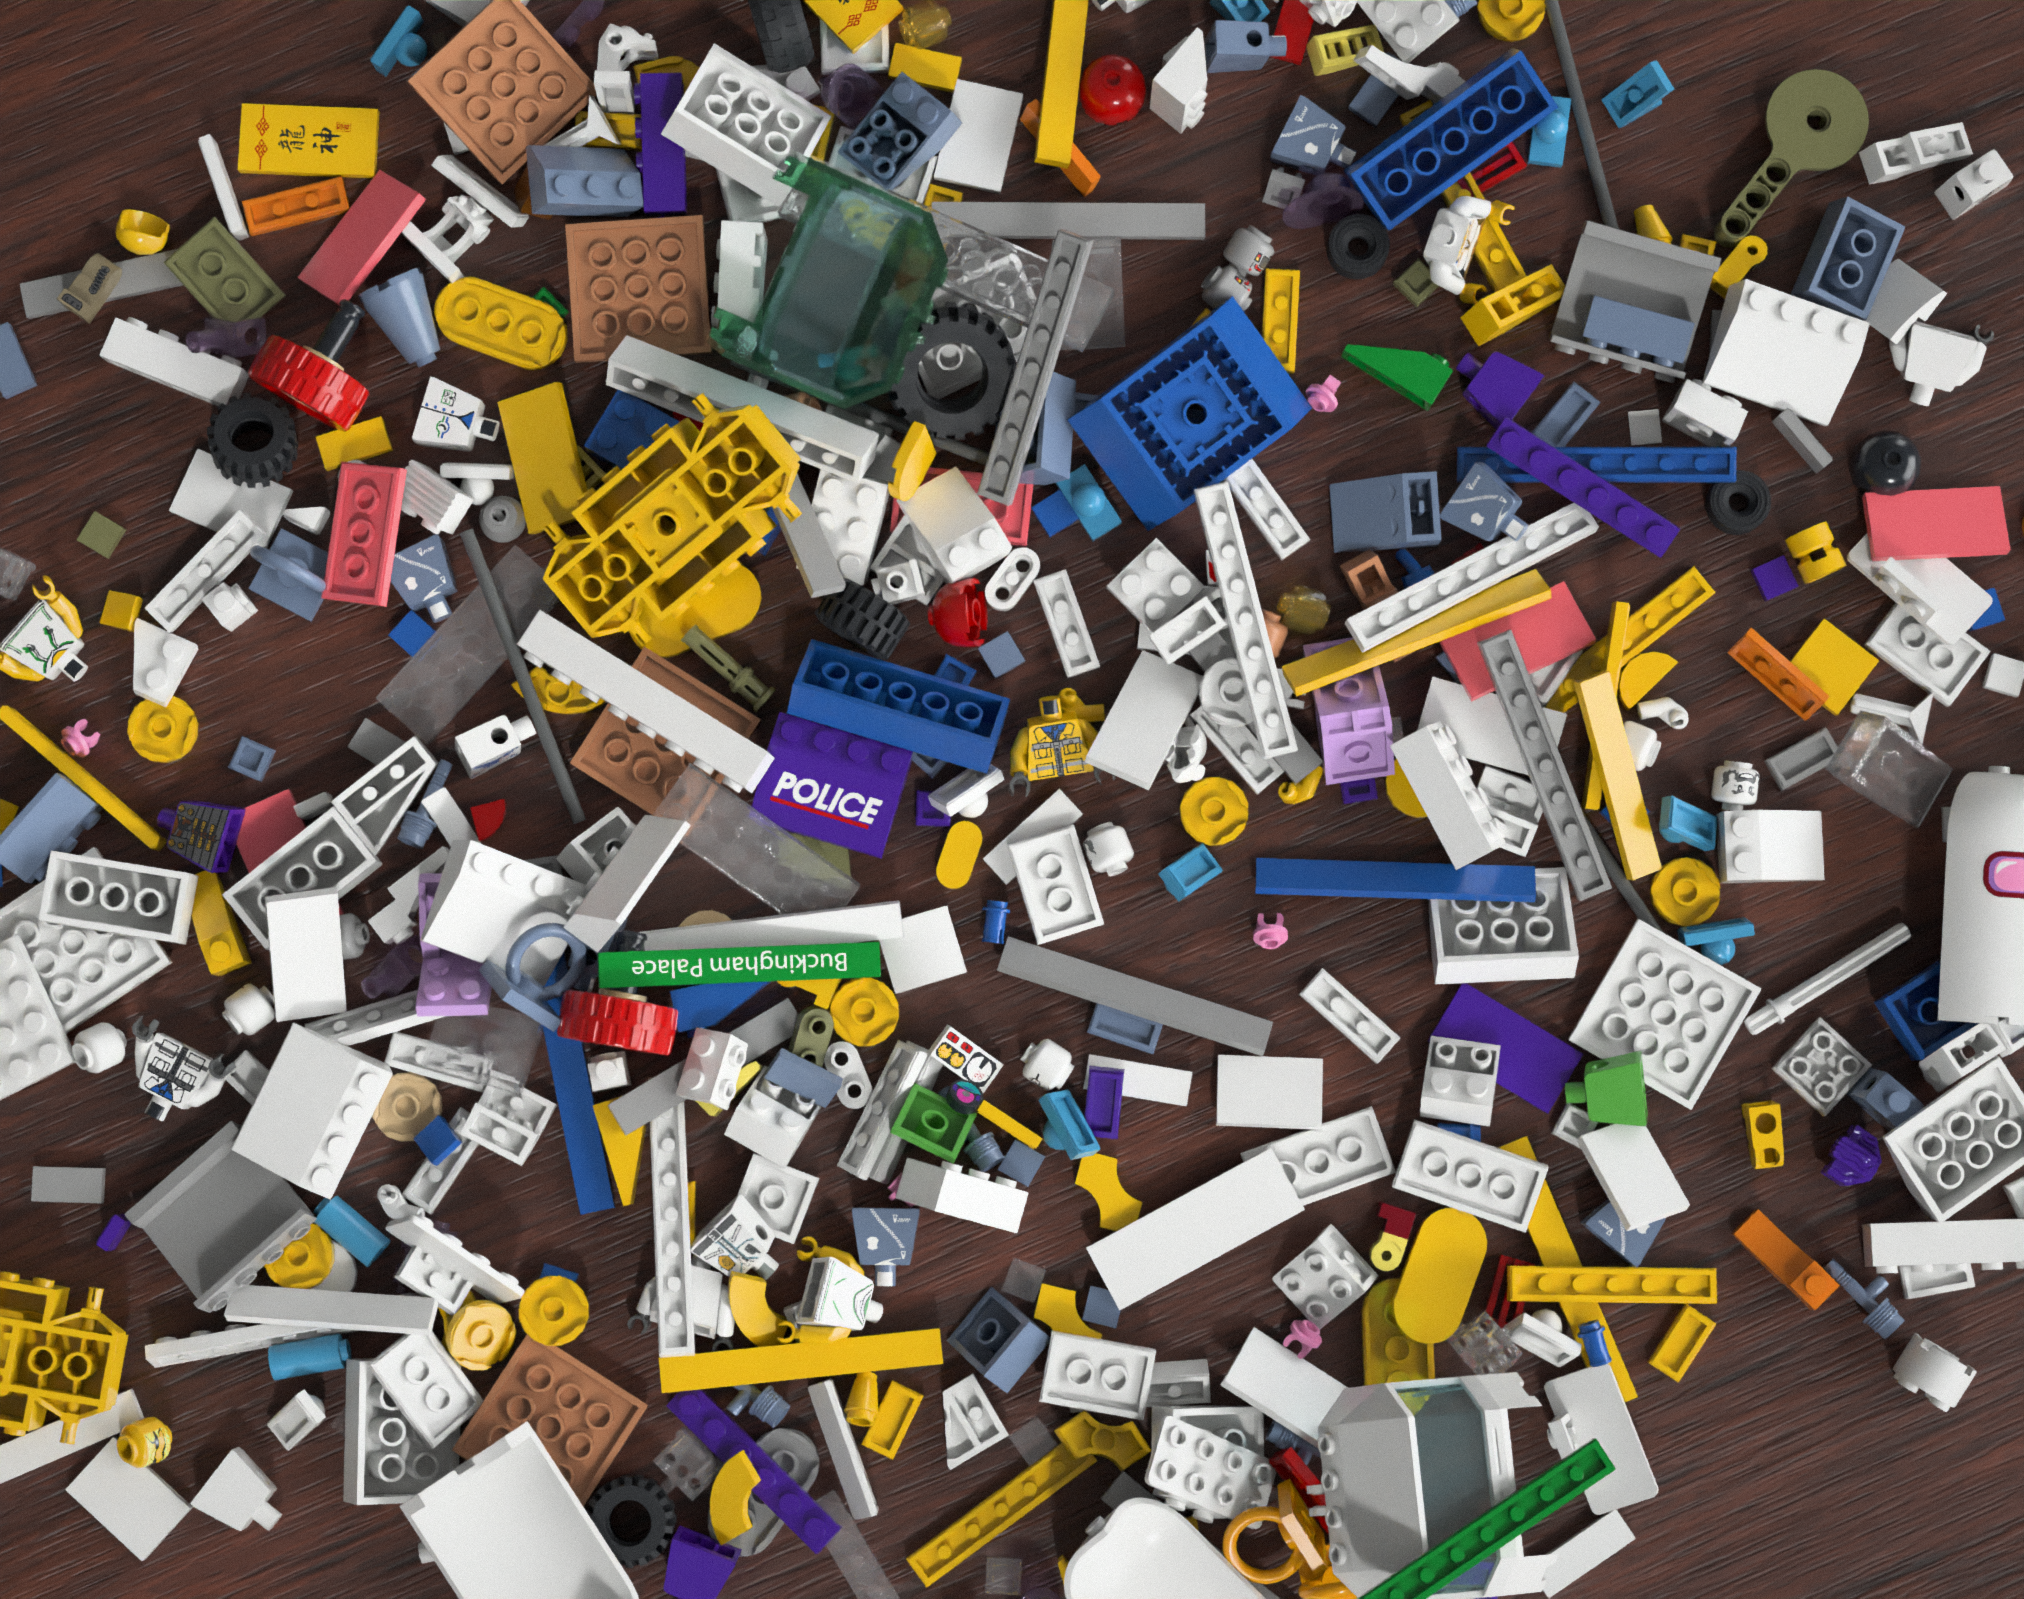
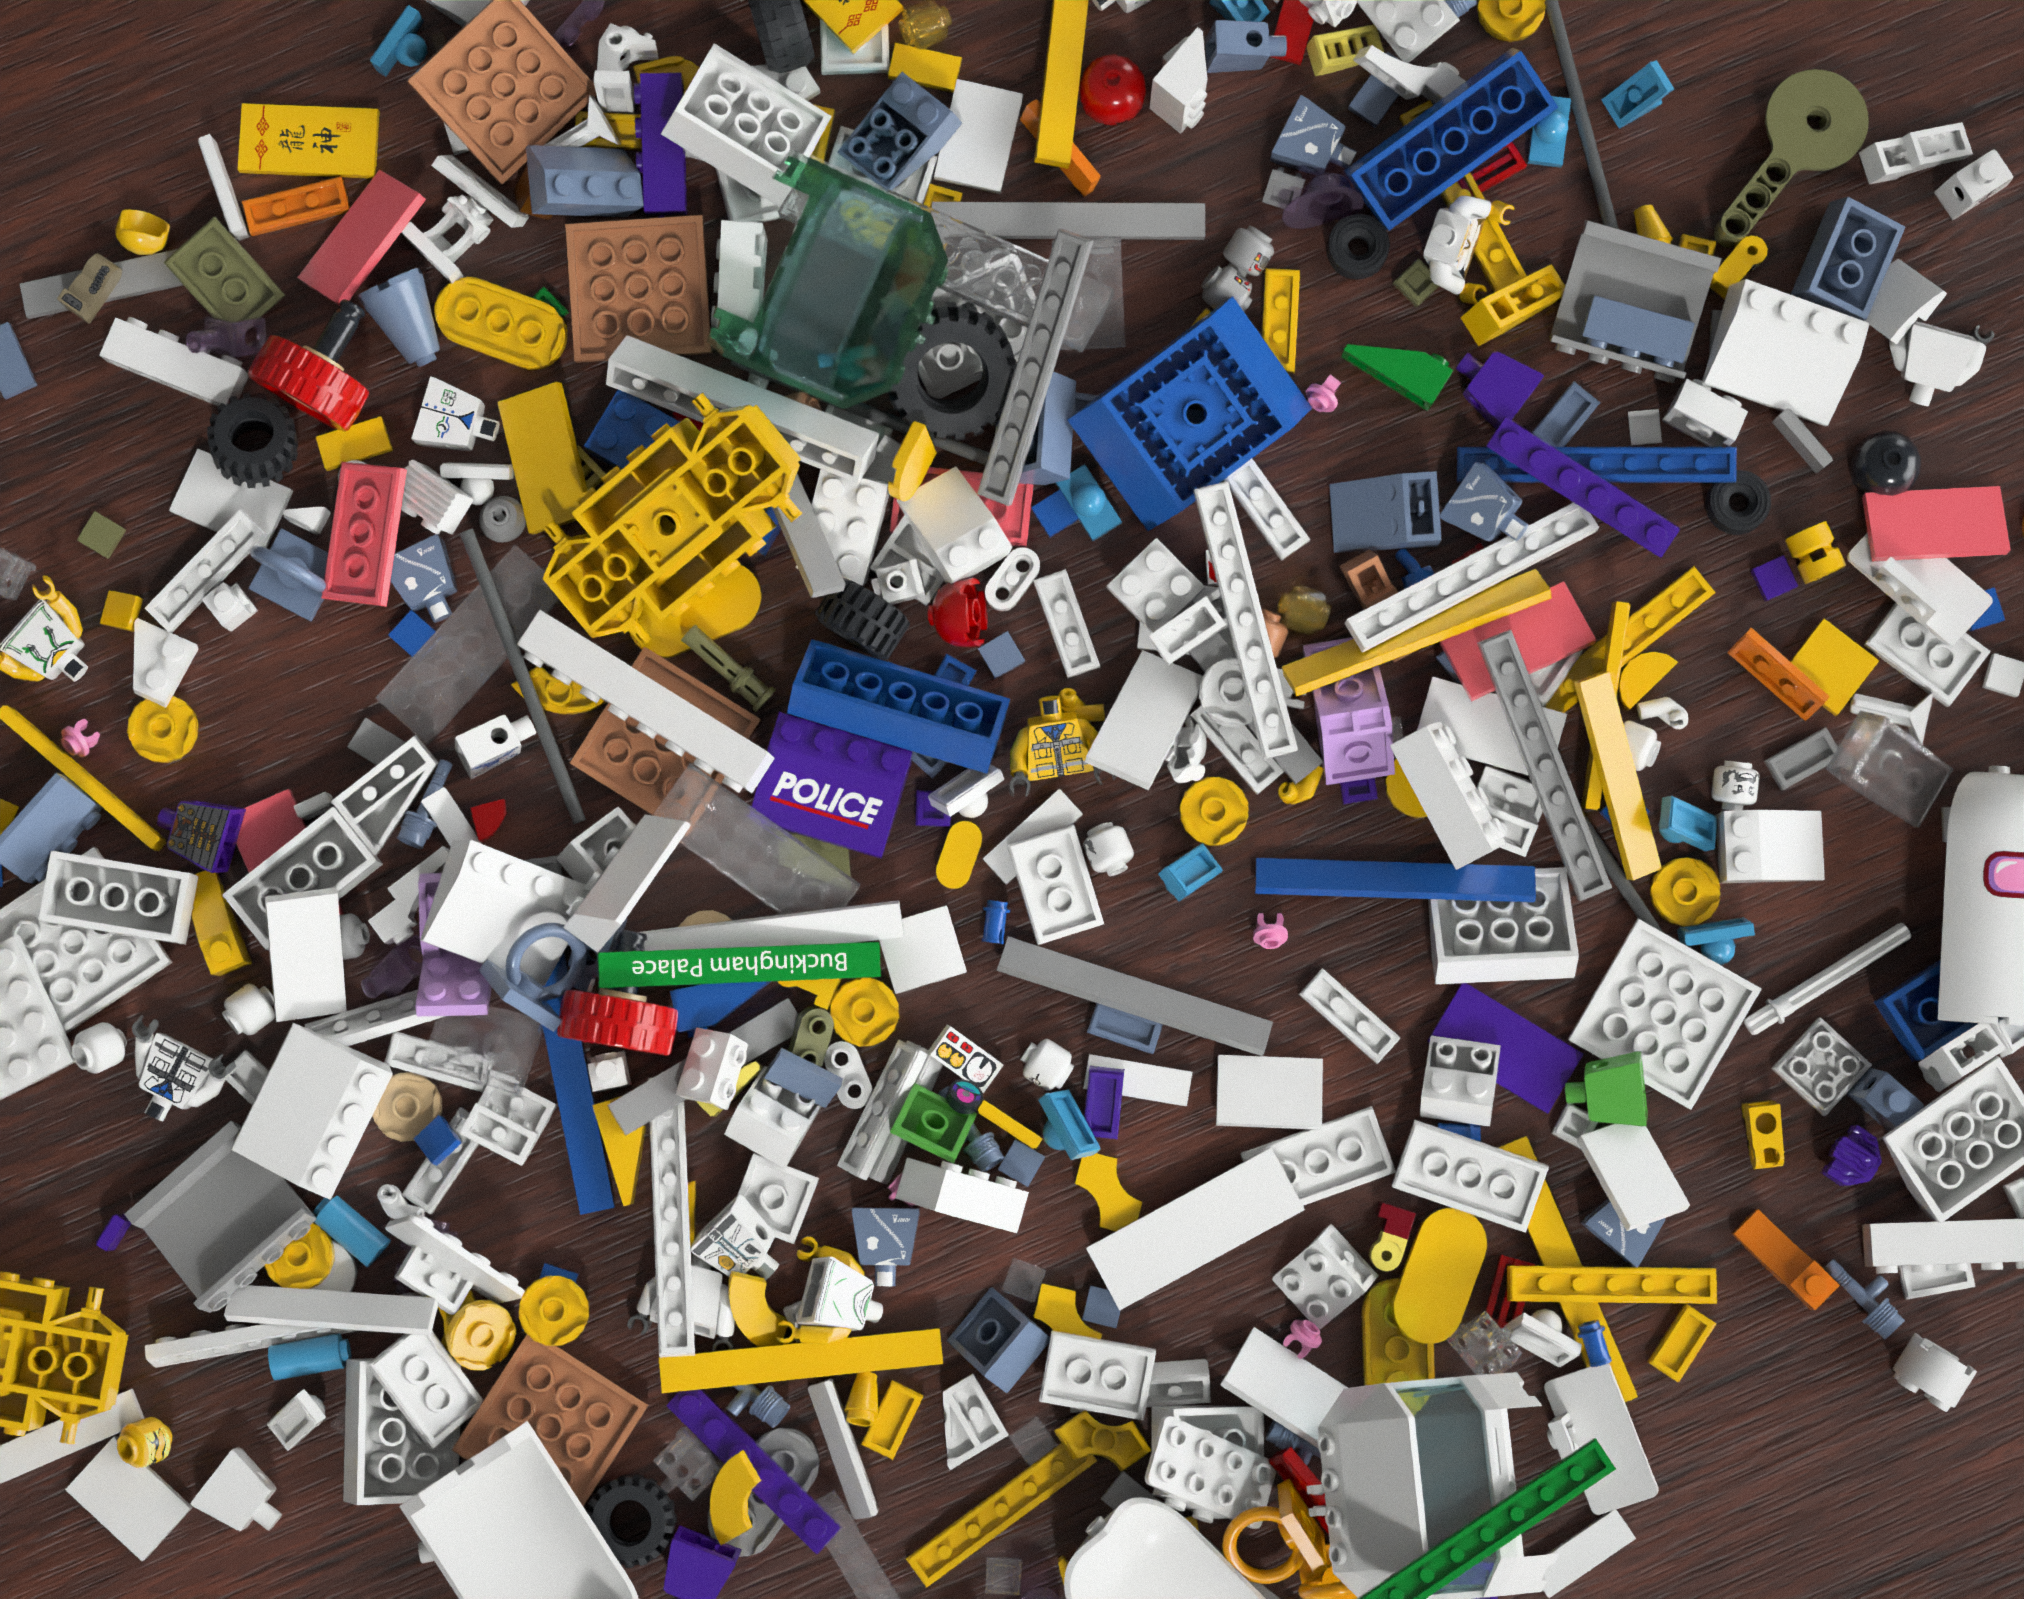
(68, 1184): light grey tile -> none
(252, 759): sand blue tile -> none
(850, 93): clear purple piece -> none

